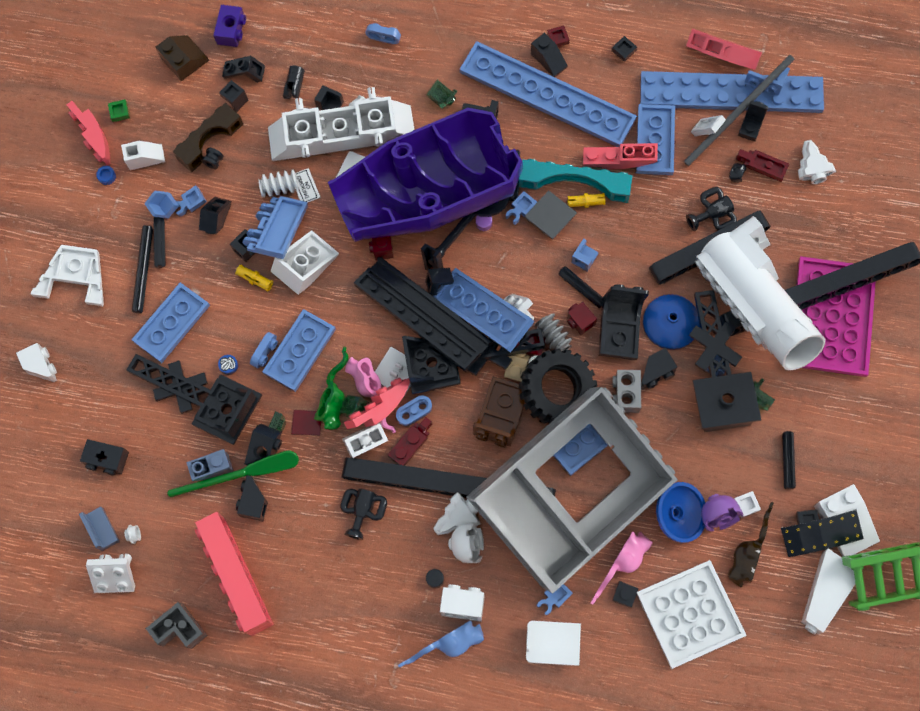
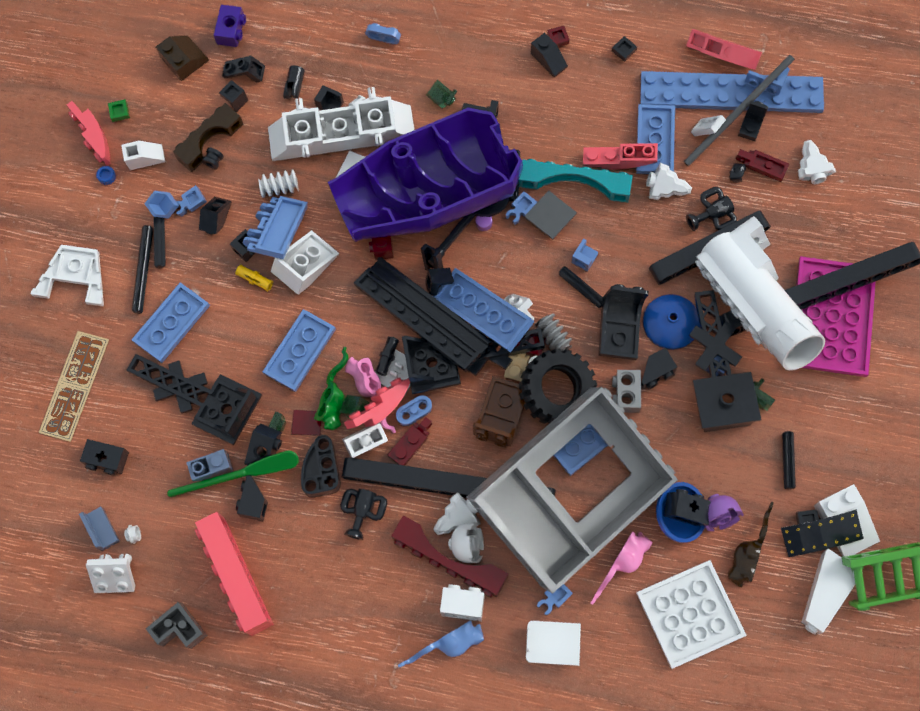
(36, 363): white slope -> none
(73, 386): none -> sticker
(228, 364): tile -> none
(260, 355): medium blue plate -> none
(306, 185): white sticker -> none
(313, 469): none -> black beam
(386, 356): none -> black pin
(435, 578): black piece -> none
(486, 577): none -> dark red arch
(548, 94): medium blue plate -> none
(581, 318): dark red brick -> none
(586, 200): yellow pin -> none
(625, 594): black plate -> none
(666, 183): none -> white rock
(687, 508): none -> black brick
(748, 504): white plate -> none

